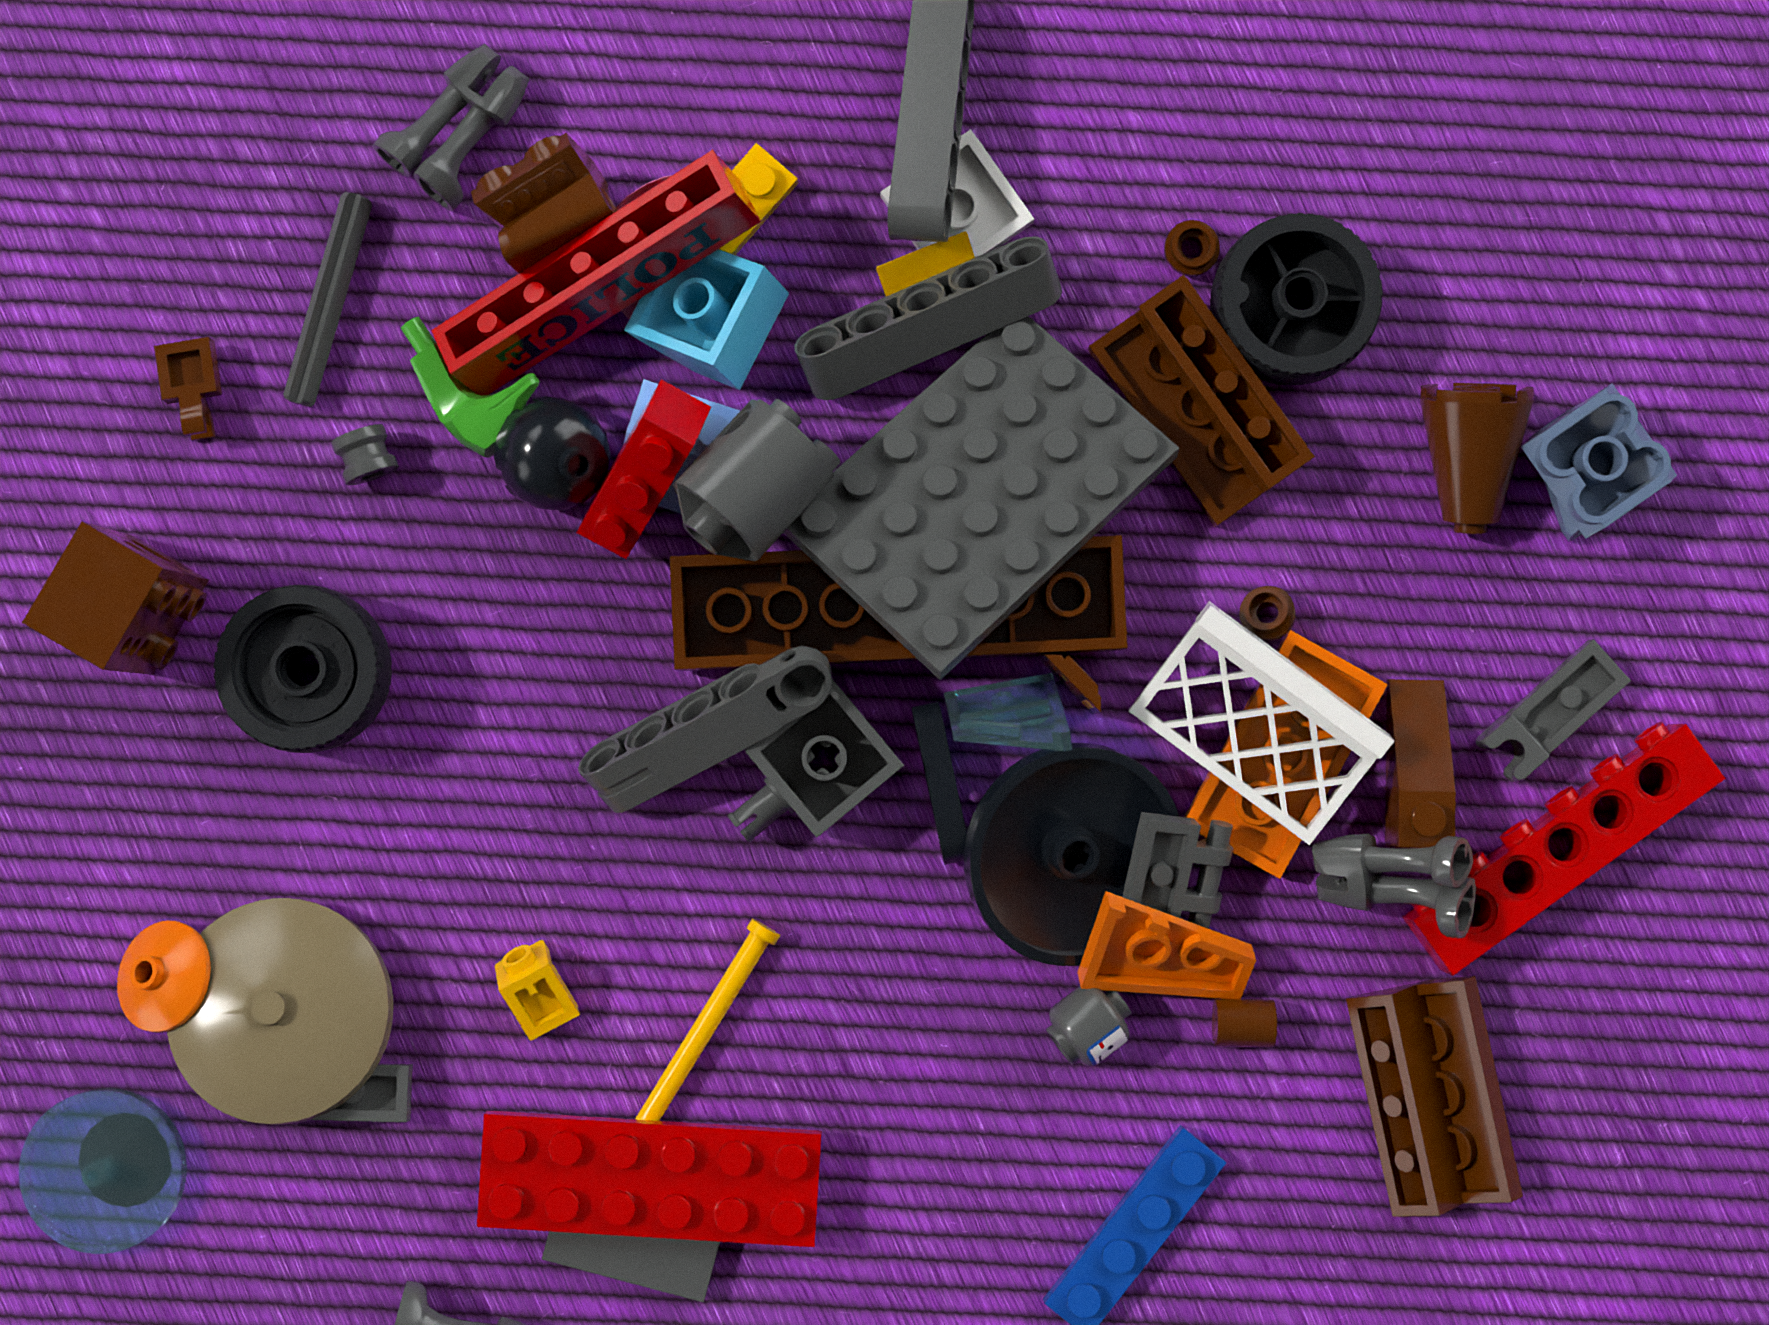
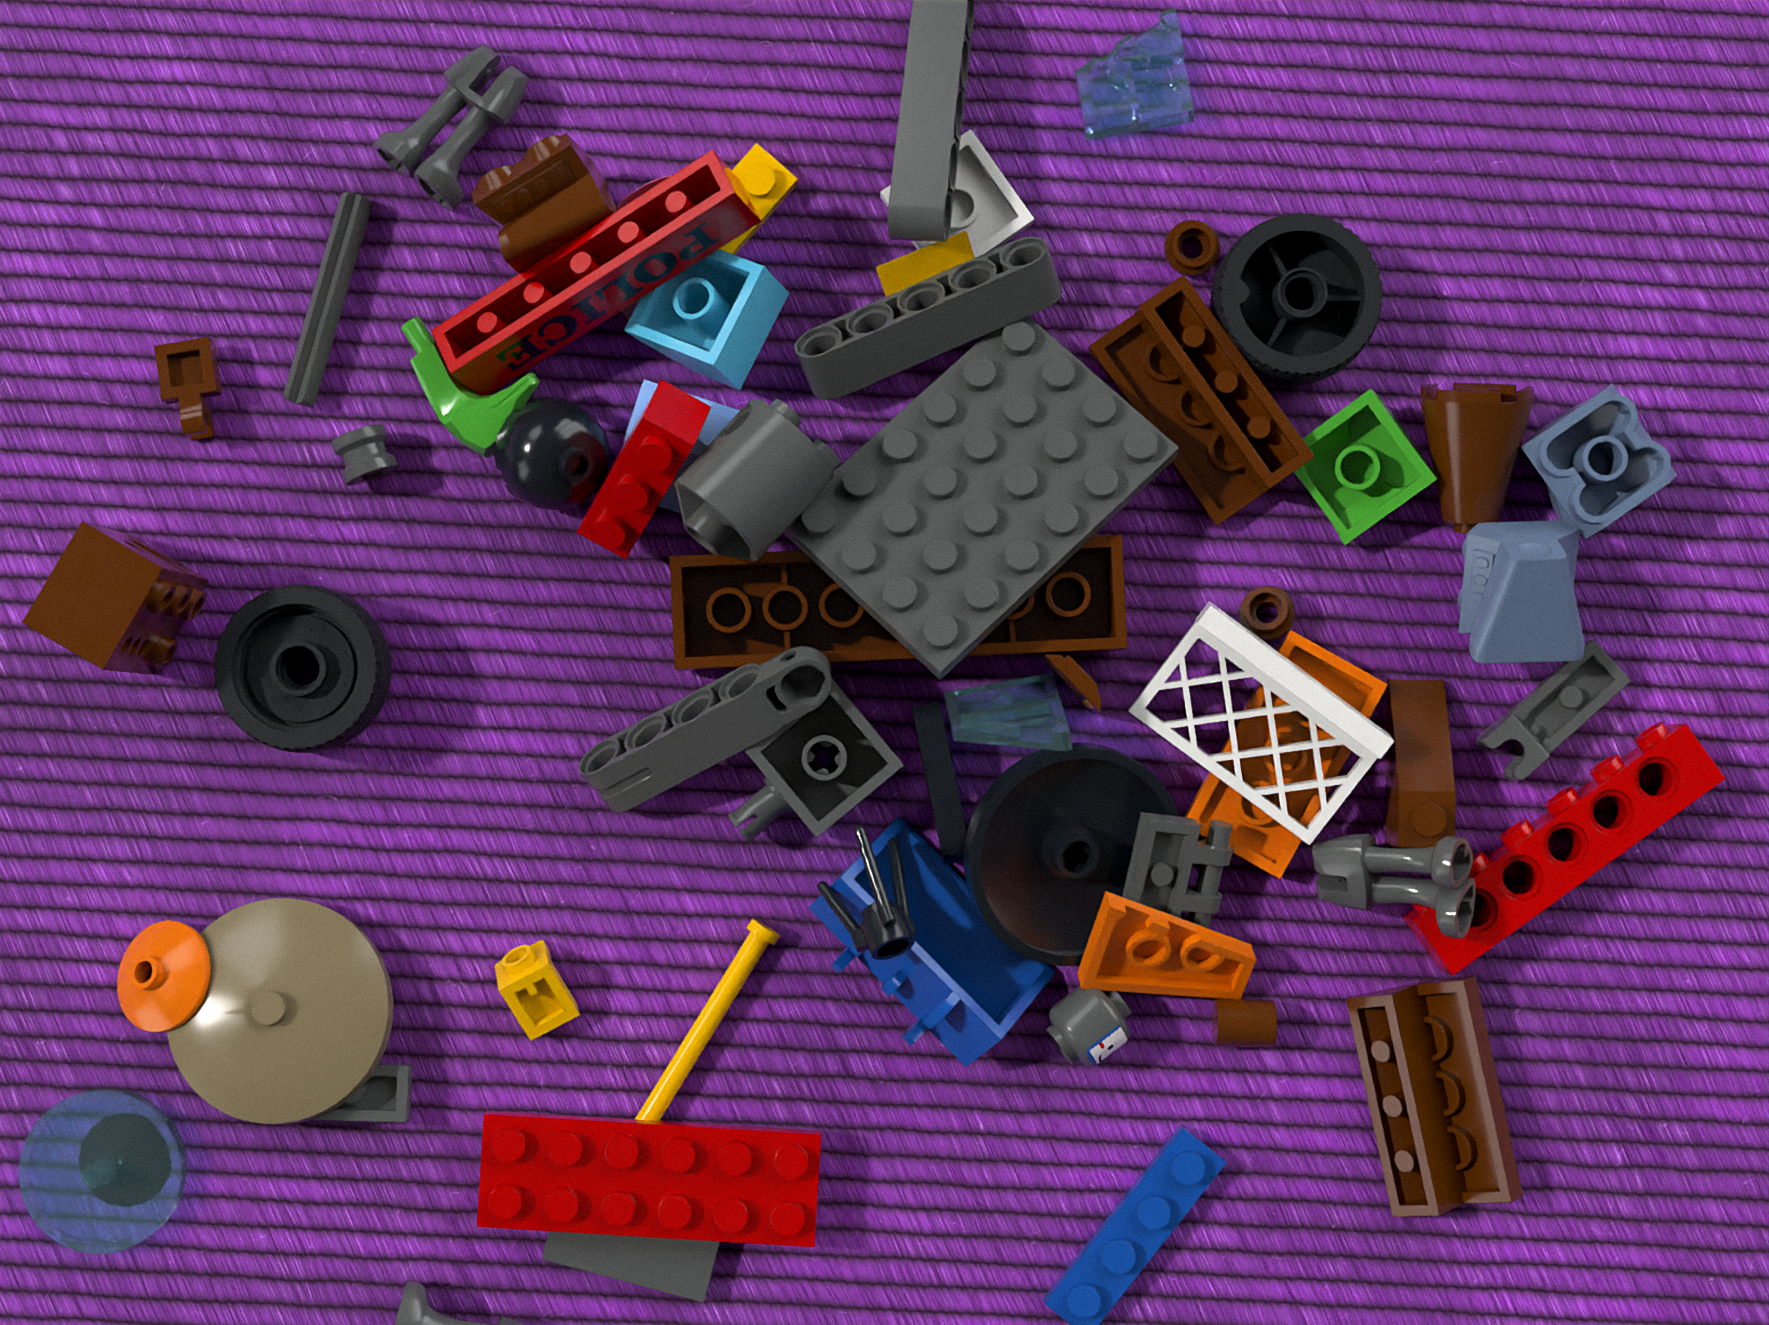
(884, 928): none -> black plant
(957, 972): none -> blue piece
(1137, 84): none -> clear light blue slope
(1362, 466): none -> bright green slope
(1521, 592): none -> sand blue piece

